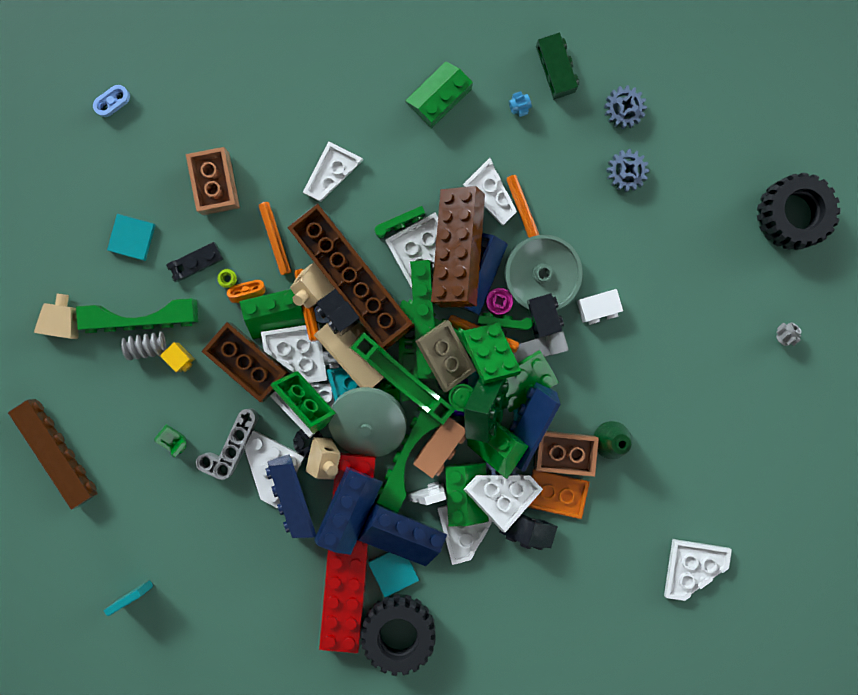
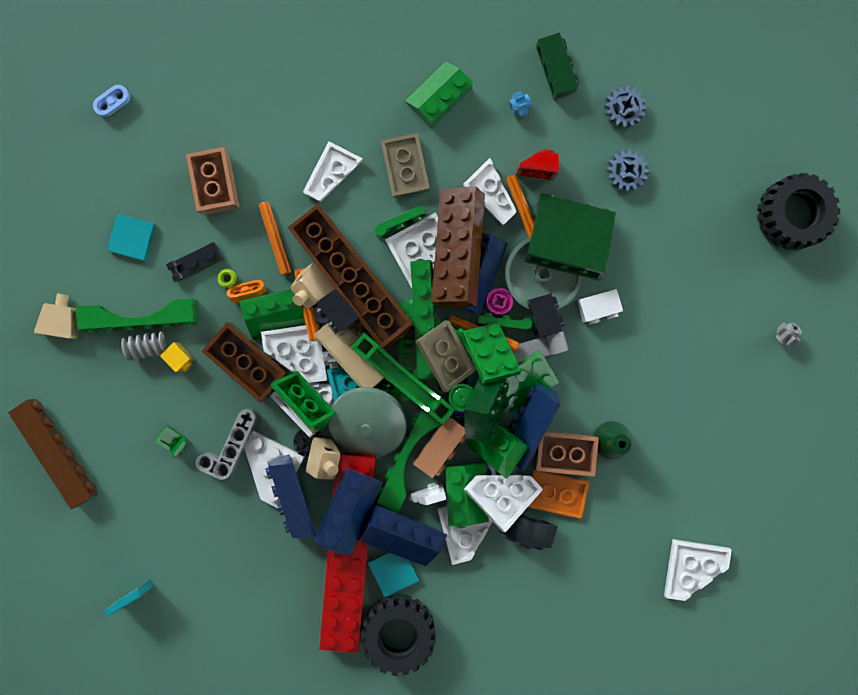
(405, 165): none -> dark tan plate
(540, 165): none -> red slope
(571, 237): none -> dark green panel

